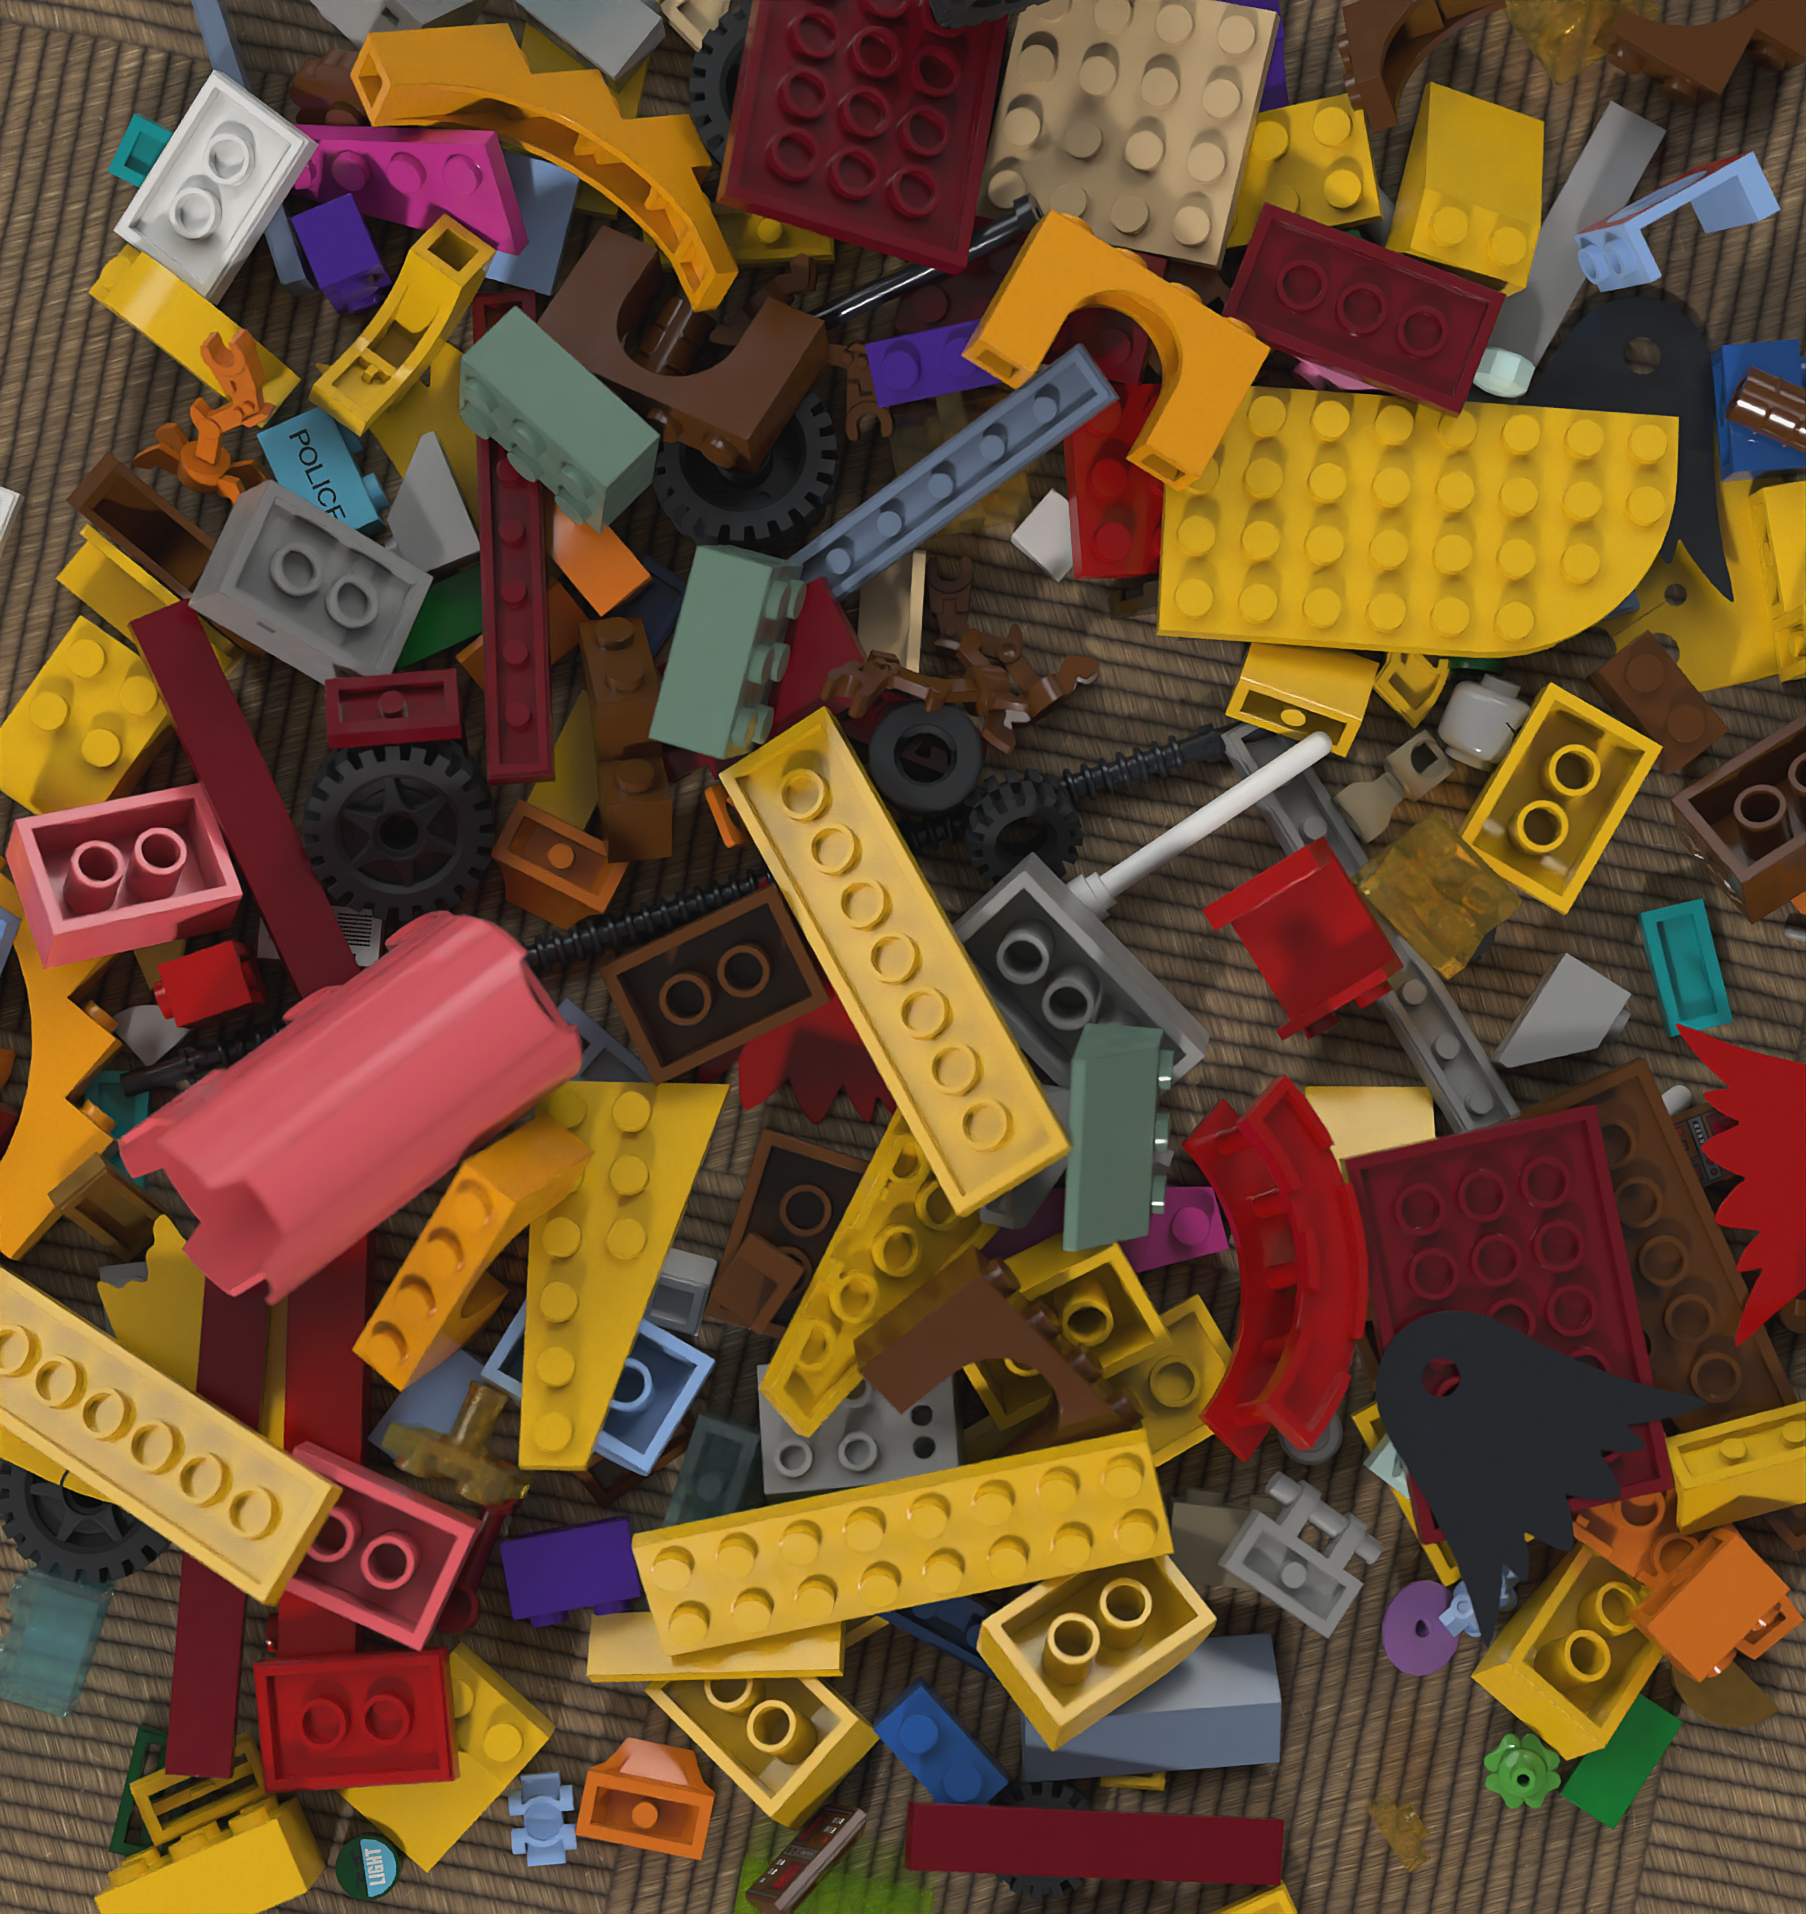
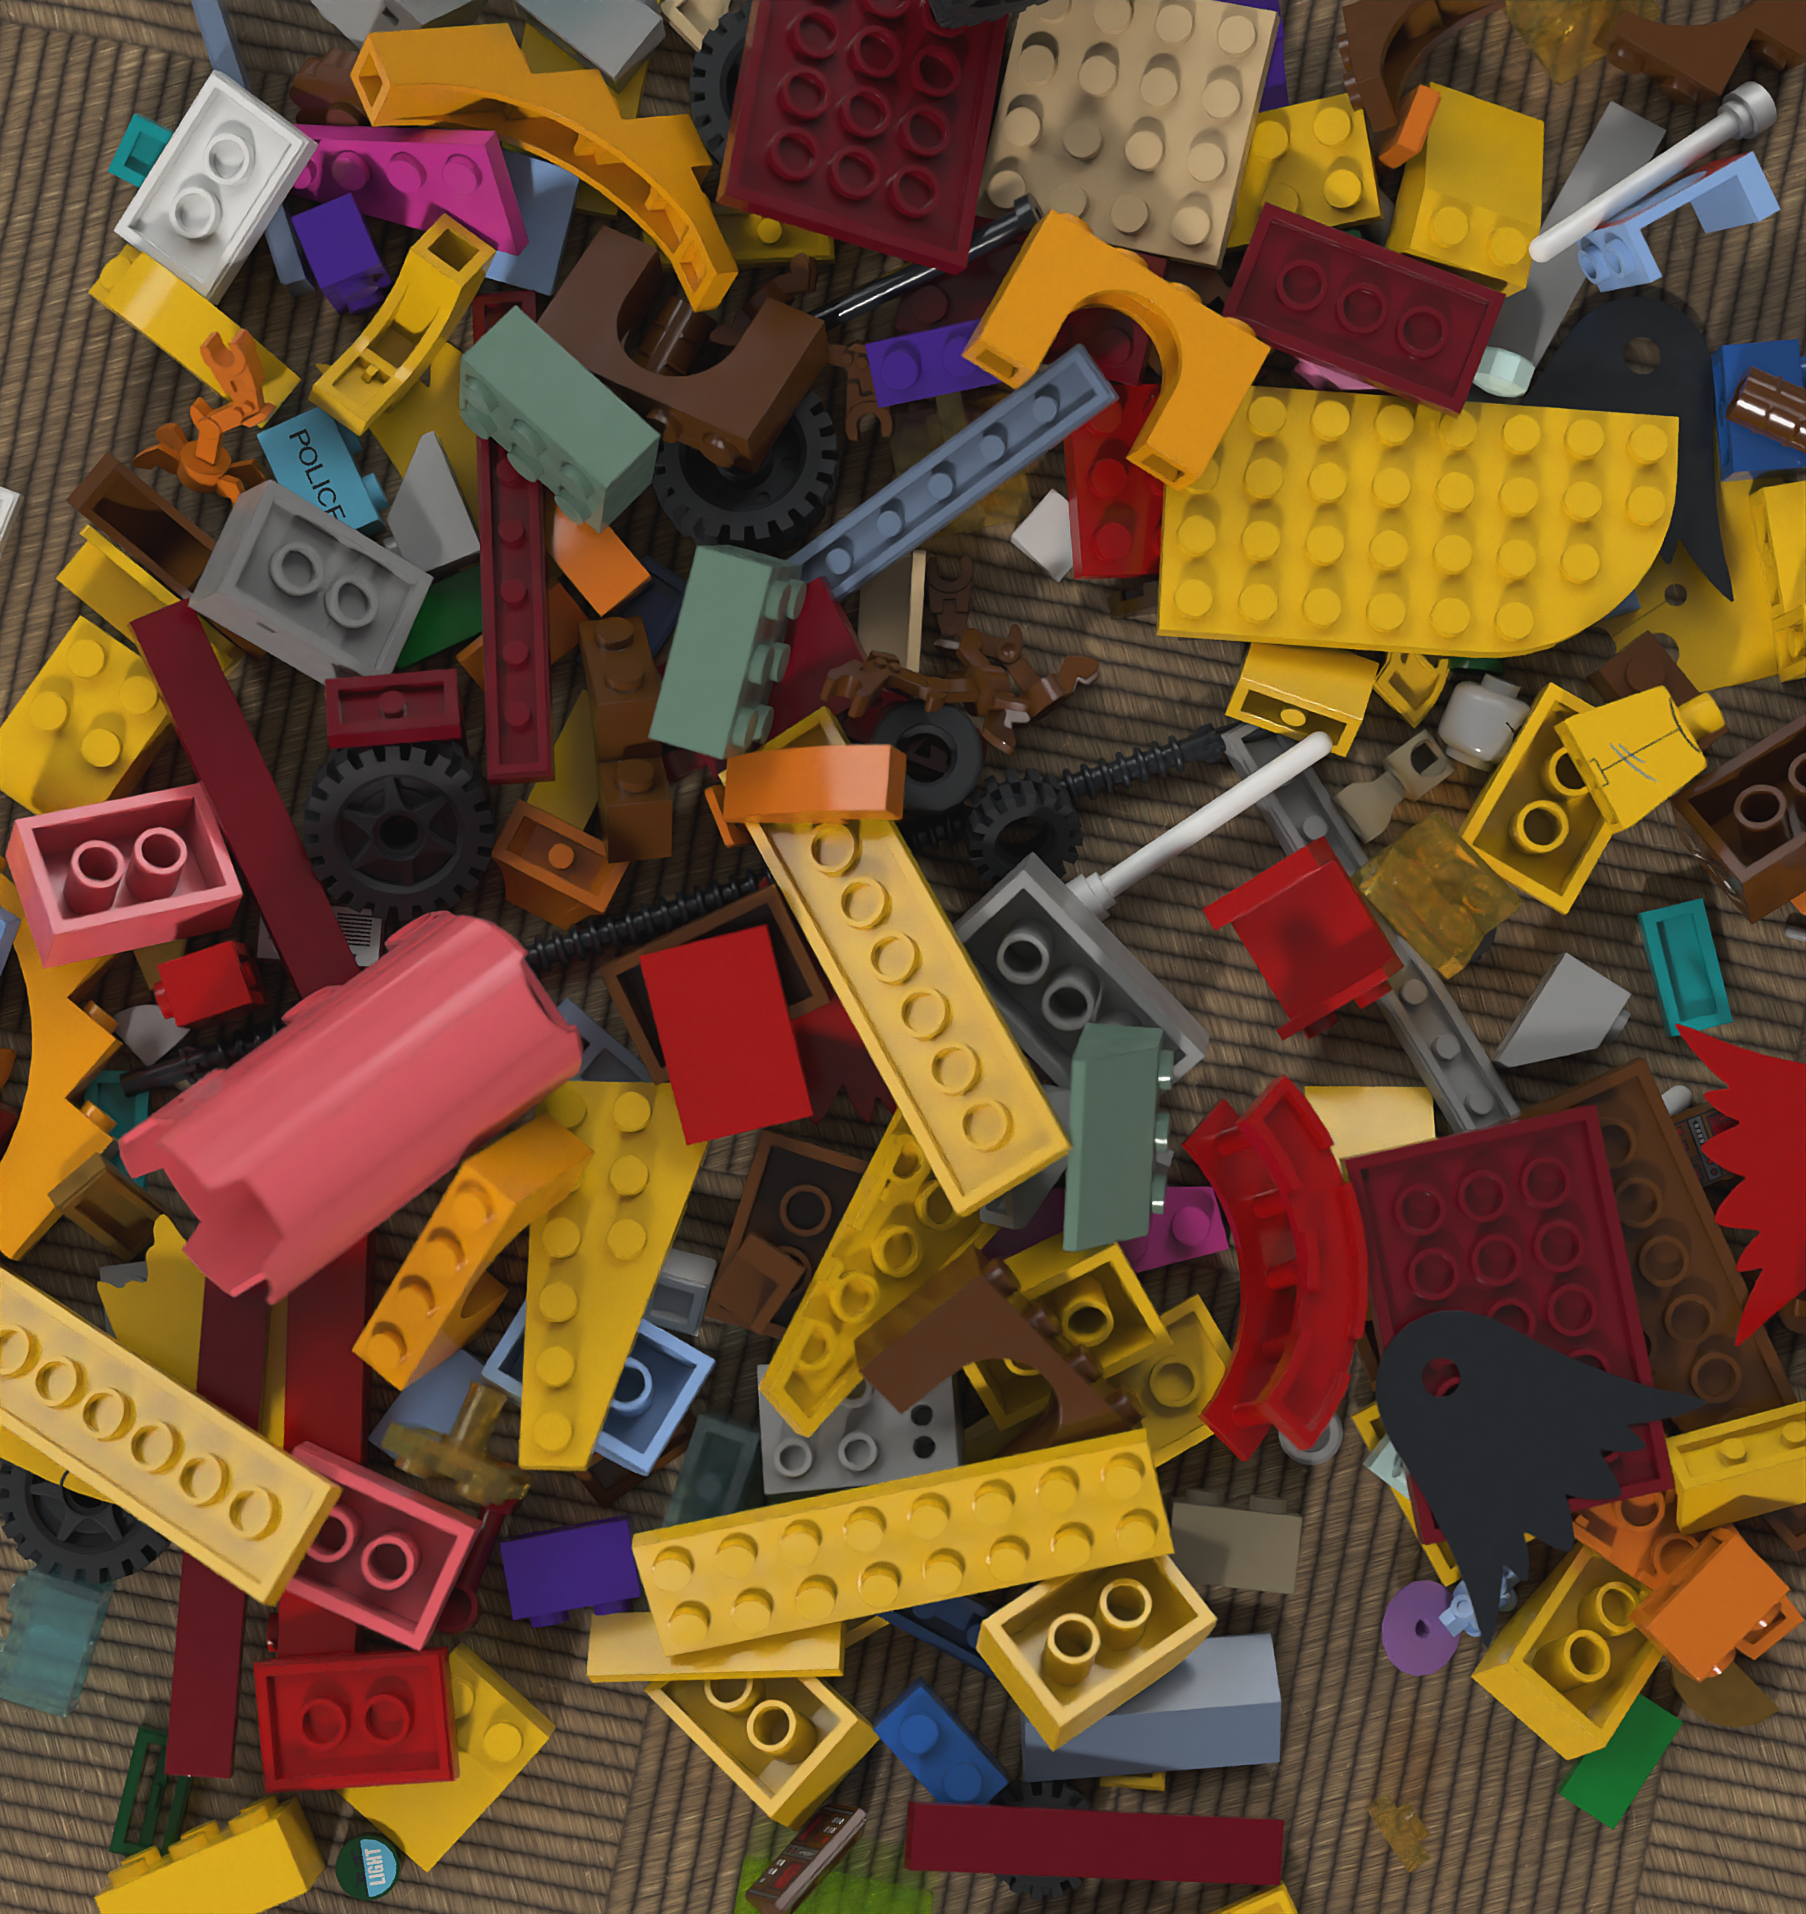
(207, 1813): yellow tile -> none
(544, 1807): light blue piece -> none
(648, 1800): orange slope -> none
(726, 1034): none -> red tile
(815, 785): none -> orange slope
(1292, 1572): light grey plate -> none
(1404, 141): none -> orange tile
(1522, 1770): bright green plant -> none
(1638, 750): none -> yellow torso
(1742, 115): none -> white piece

